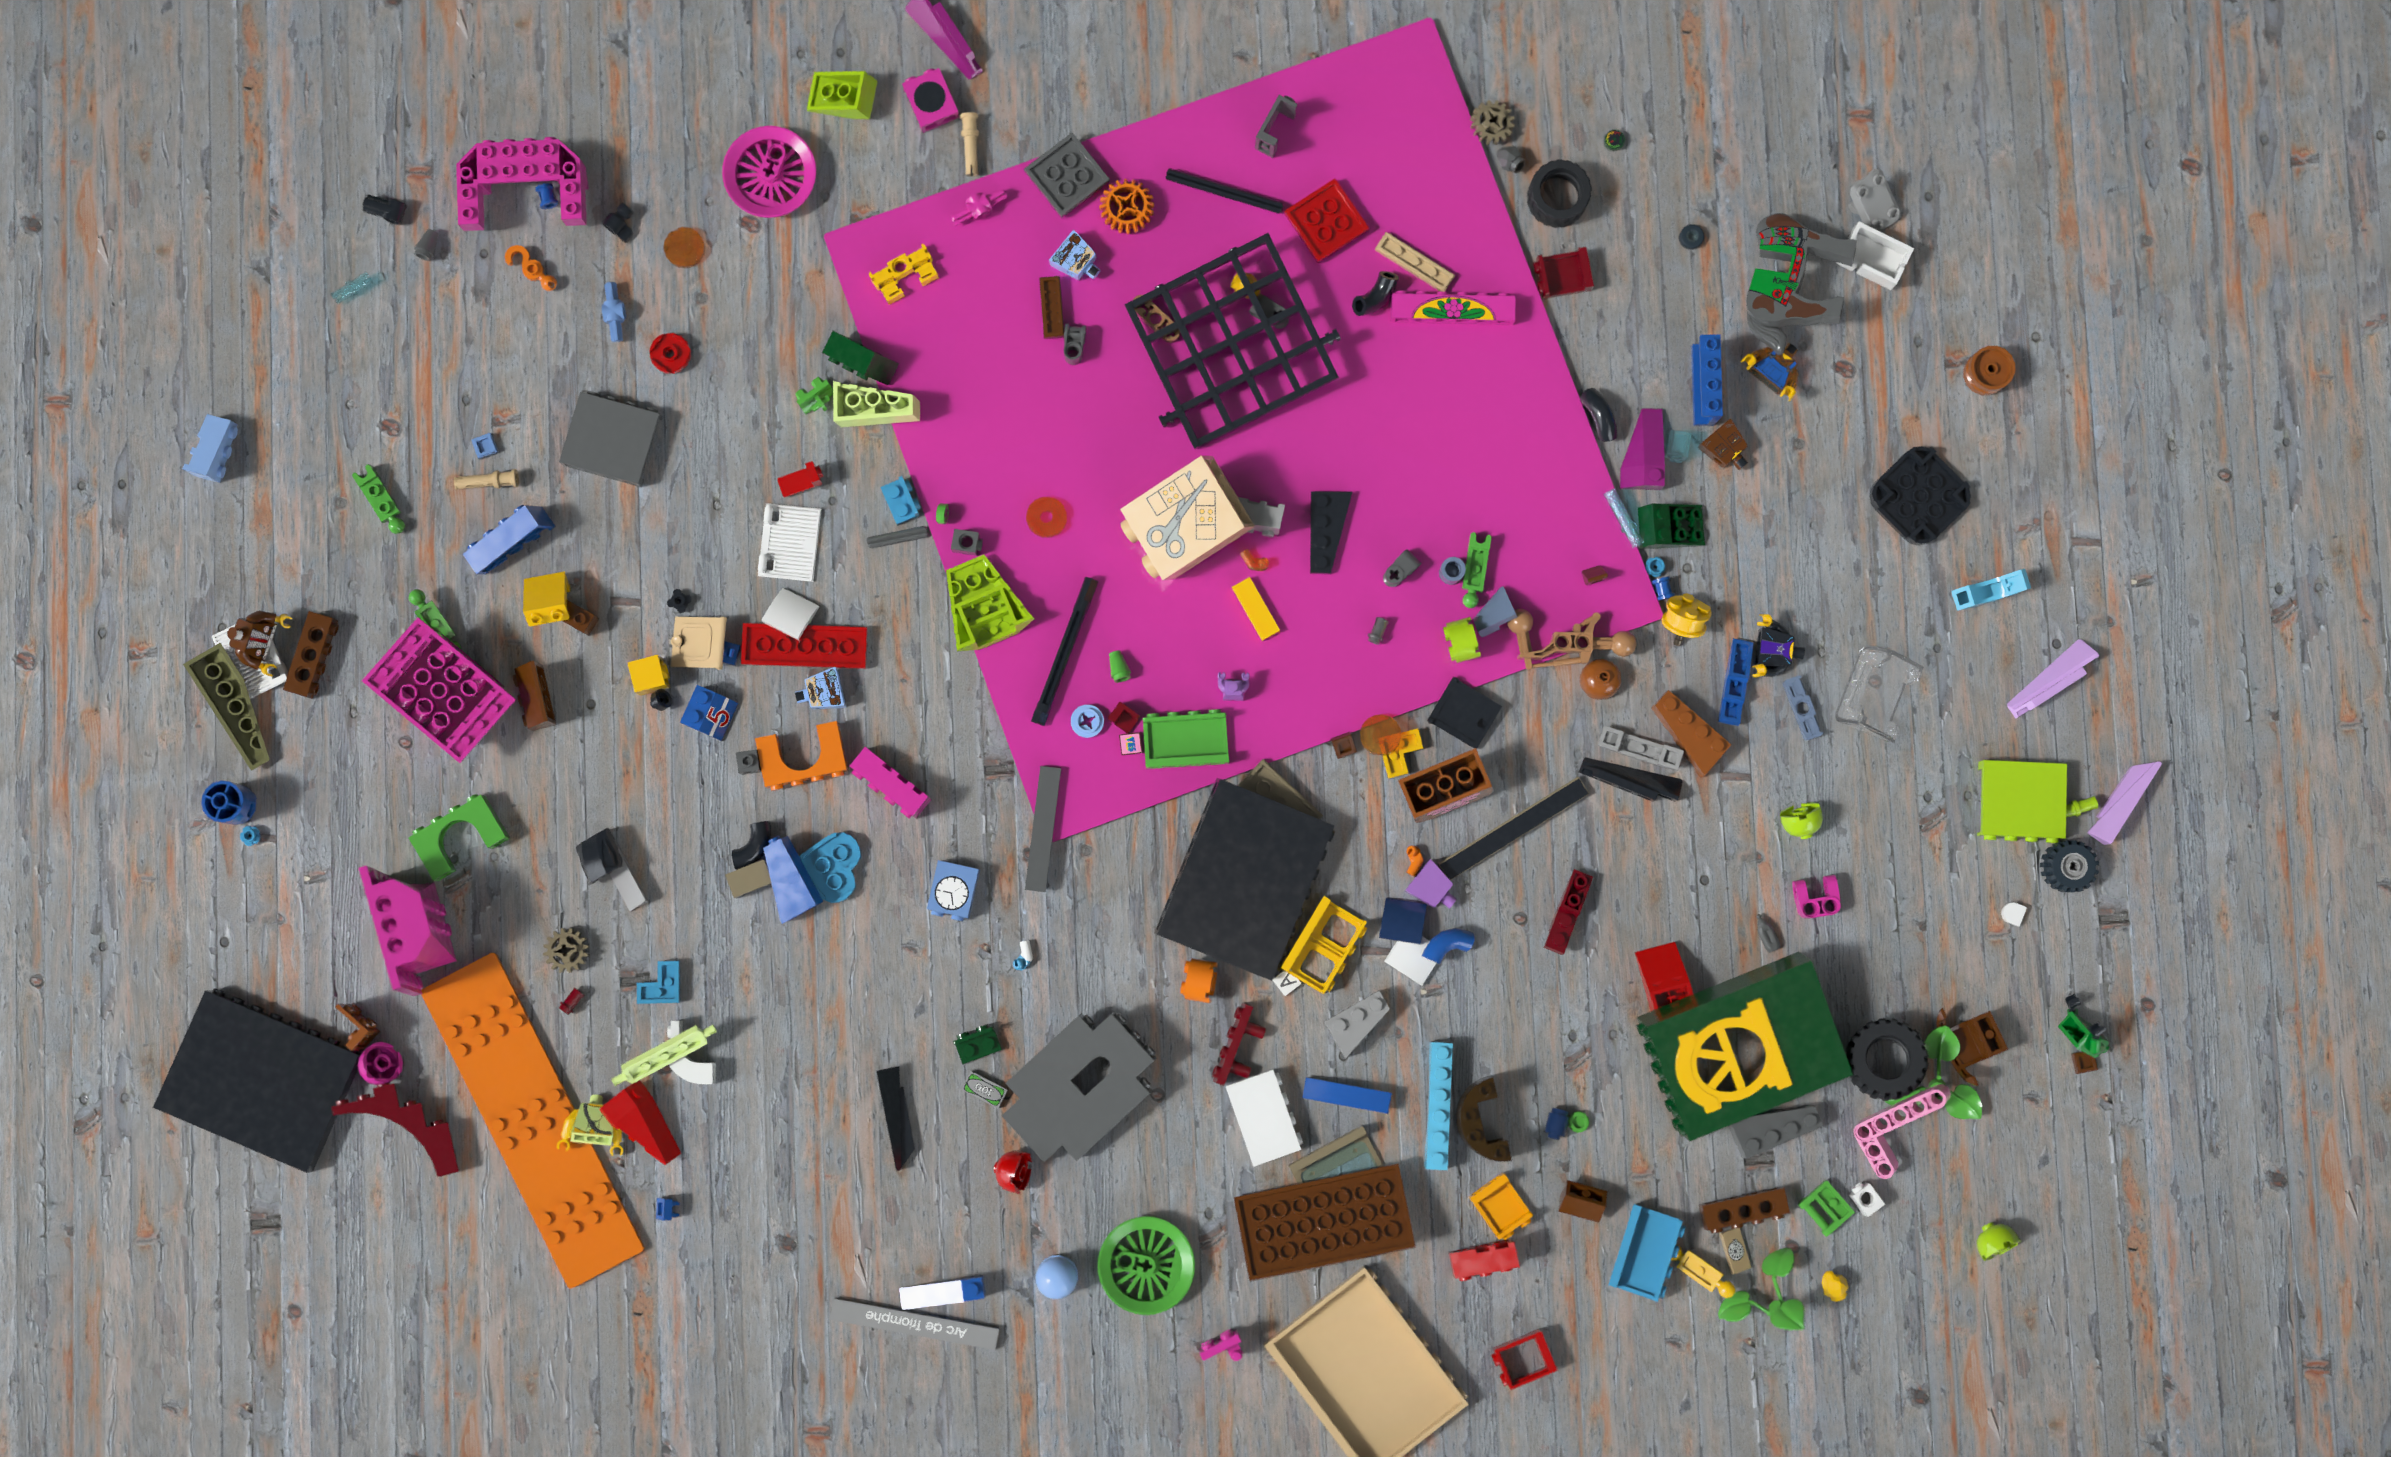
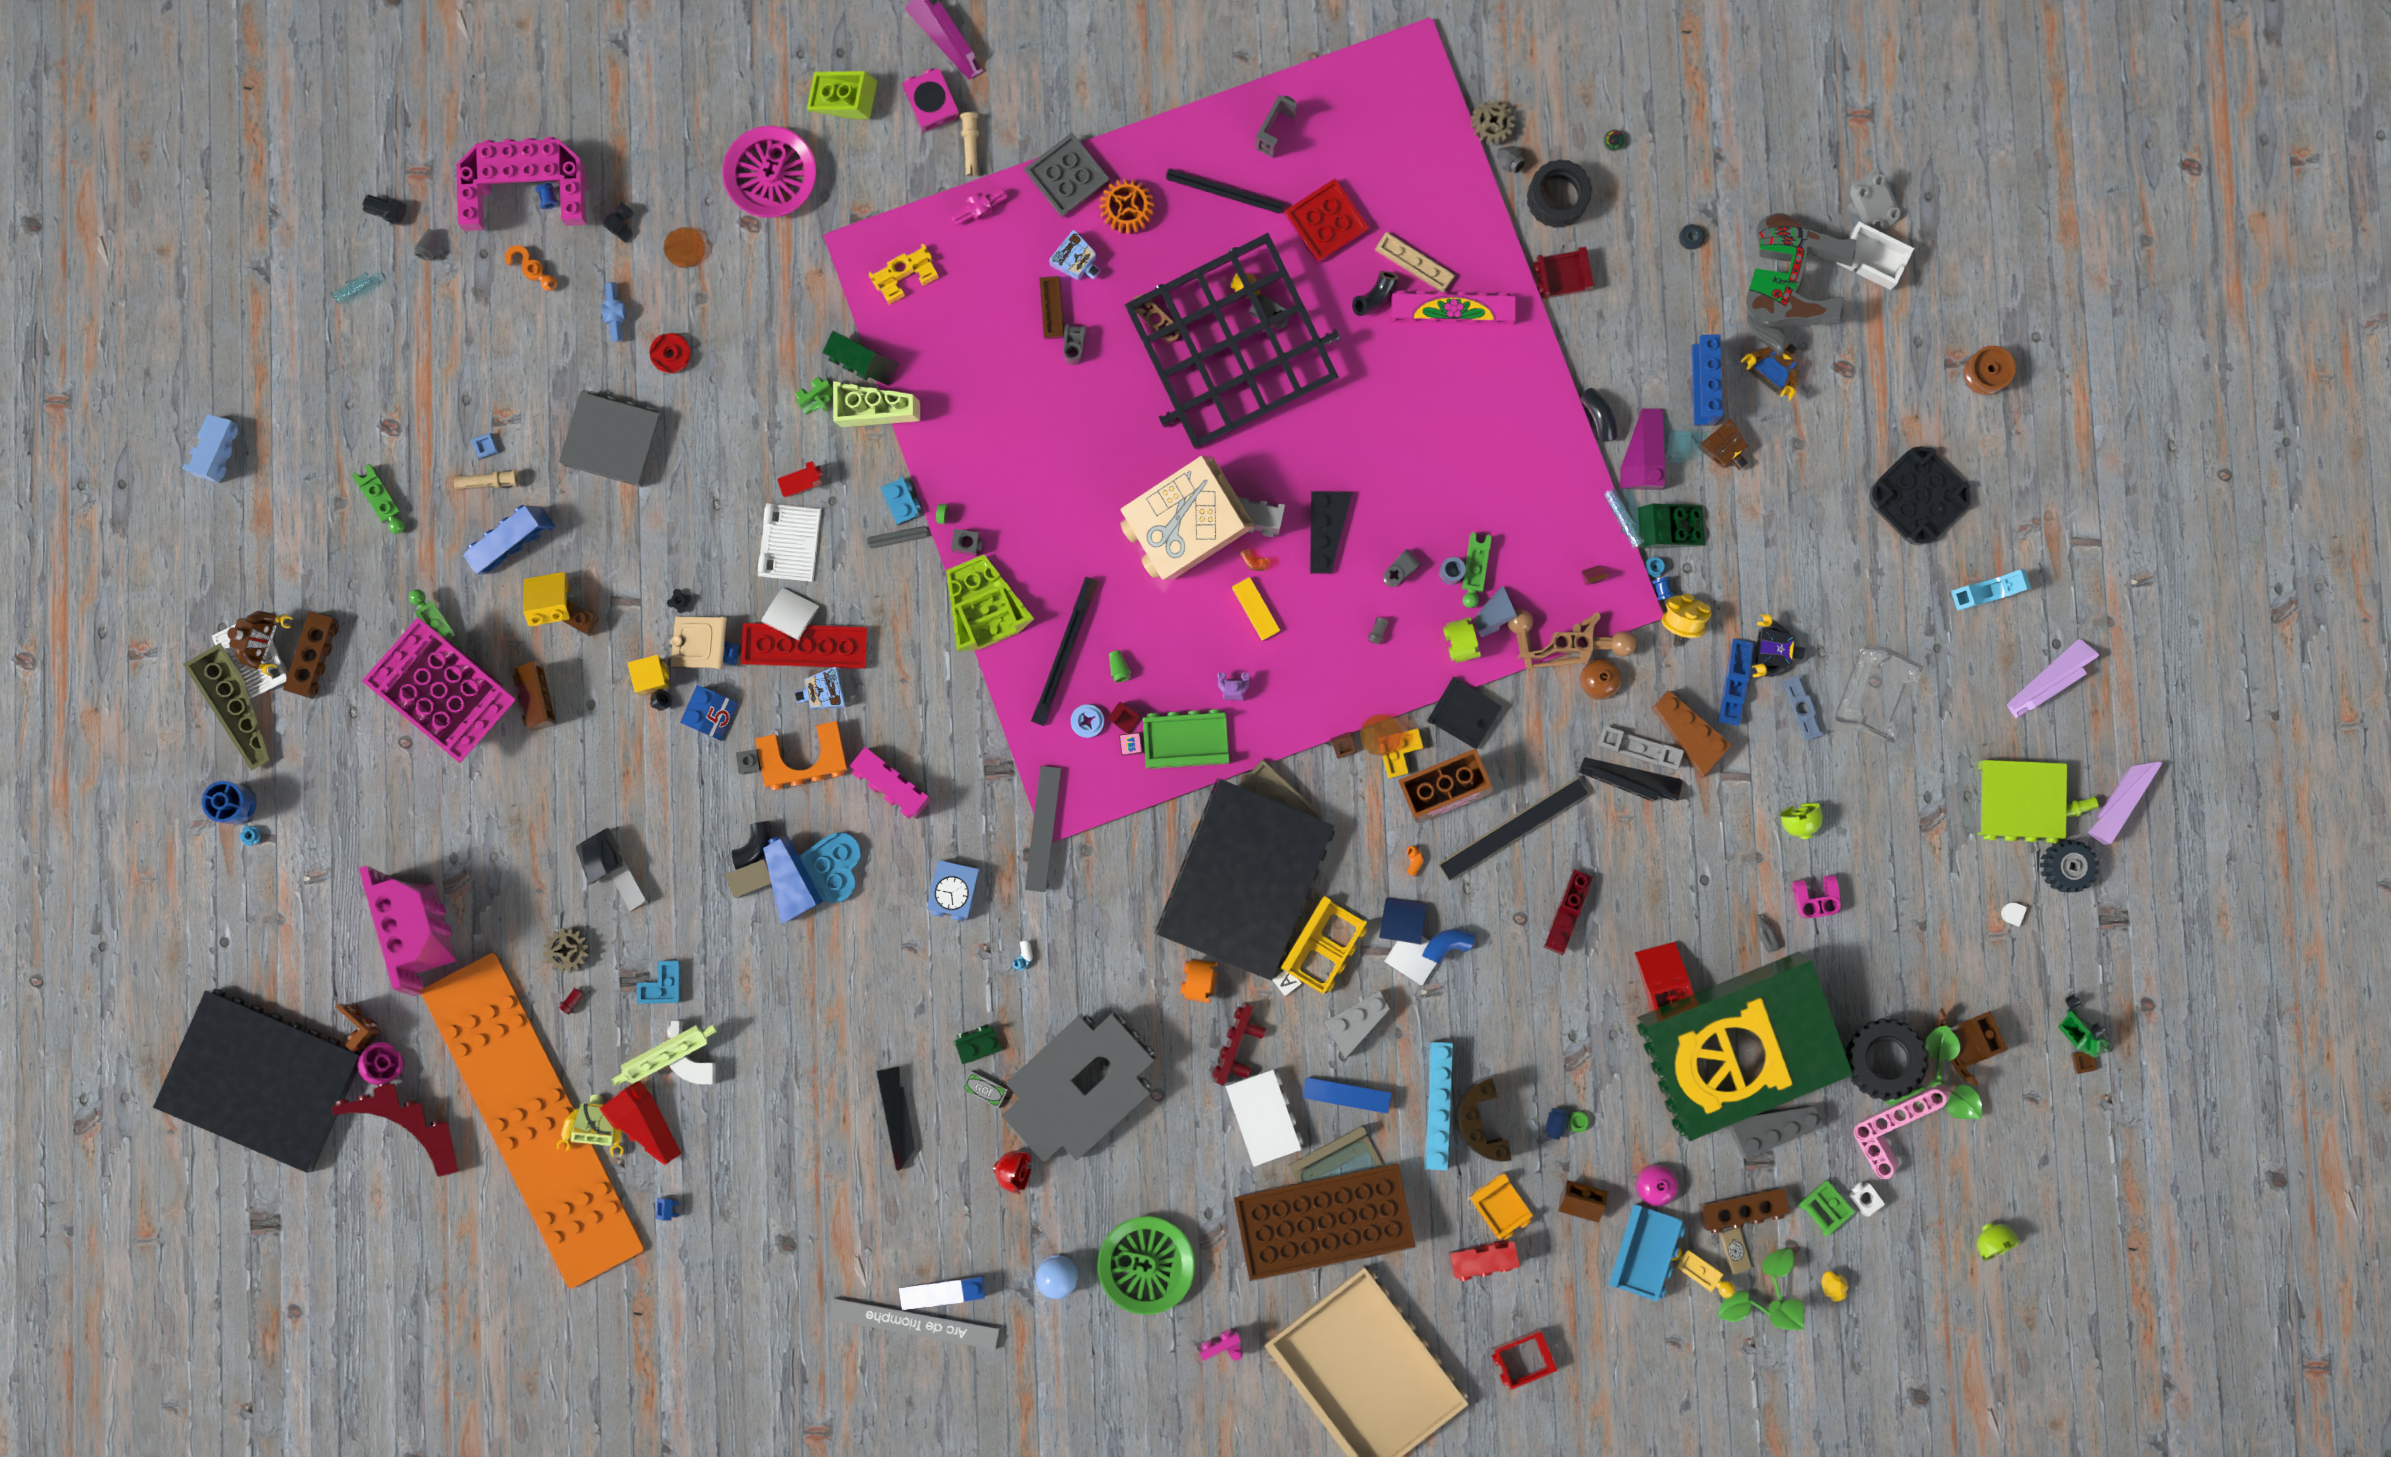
(429, 840): bright green arch -> none
(1049, 529): clear orange tile -> none
(1431, 886): medium lavender torso -> none
(1647, 1184): none -> dark pink cylinder

